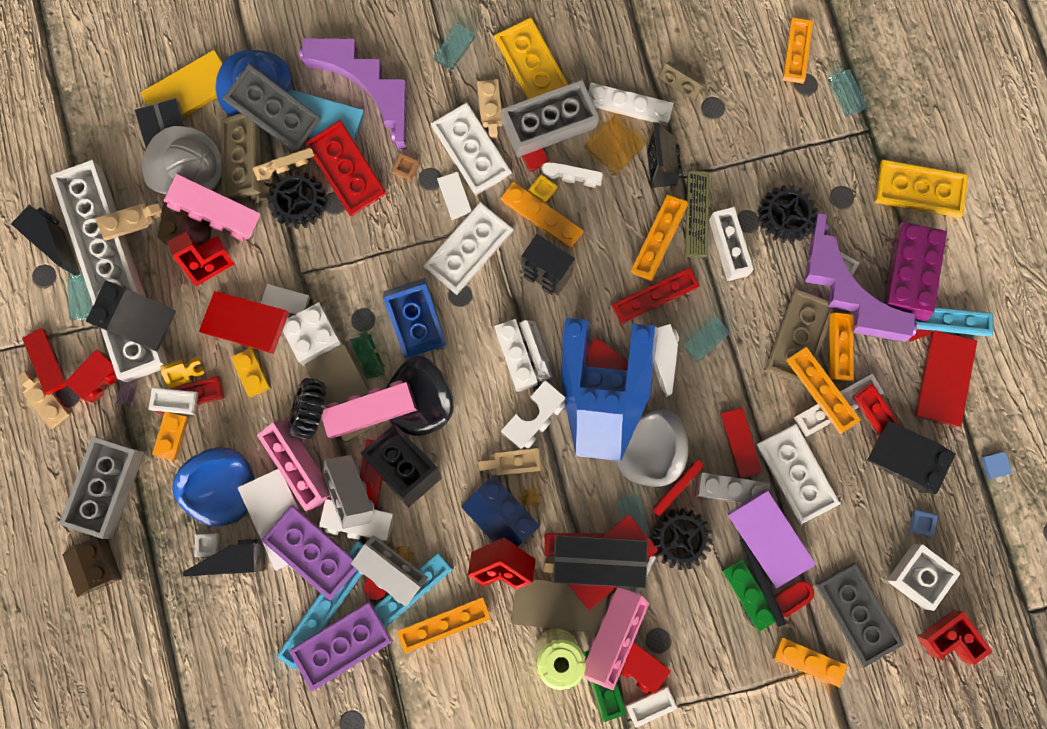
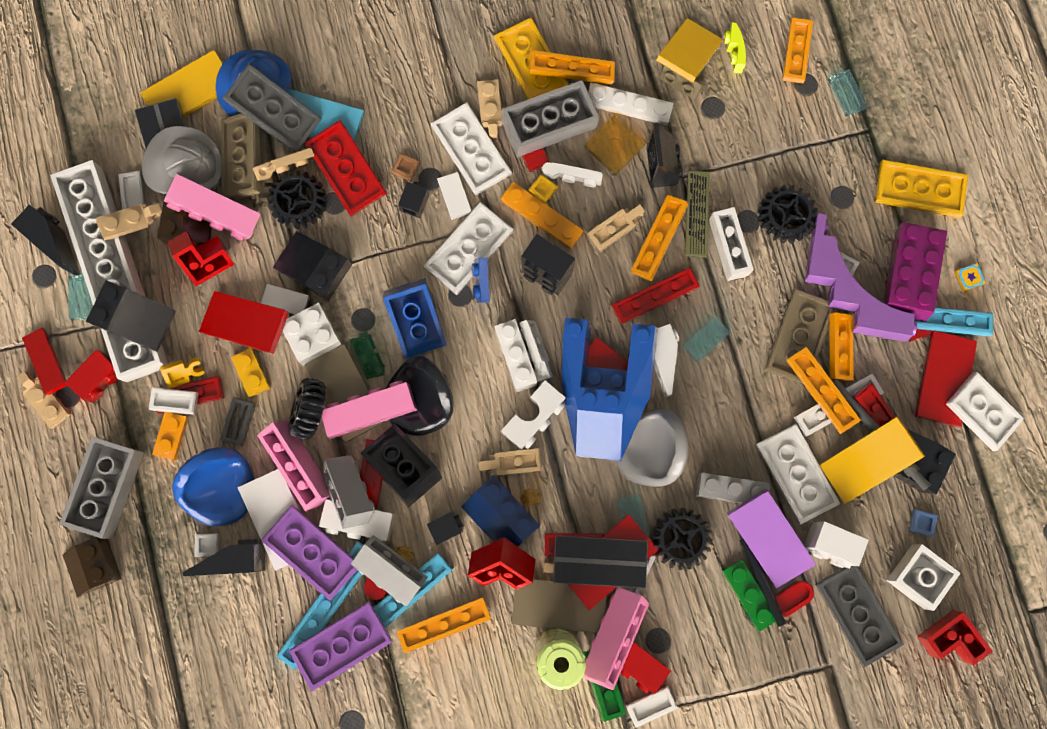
(126, 394): tile -> none
(131, 189): none -> white tile
(251, 407): none -> dark grey tile
(313, 265): none -> black slope
(341, 58): medium lavender arch -> none
(414, 199): none -> black brick
(445, 527): none -> black brick
(454, 47): clear light blue tile -> none
(480, 271): none -> plate
(571, 67): none -> light orange plate
(615, 227): none -> tan hinge
(677, 487): red tile -> none
(689, 50): none -> yellow tile
(736, 45): none -> neon yellow slope
(741, 443): red tile -> none
(810, 662): light orange plate -> none
(836, 544): none -> white brick
(872, 460): none -> yellow tile
(910, 471): none -> dark grey bar
(970, 277): none -> yellow tile
(984, 411): none -> white tile
(996, 465): medium blue tile -> none

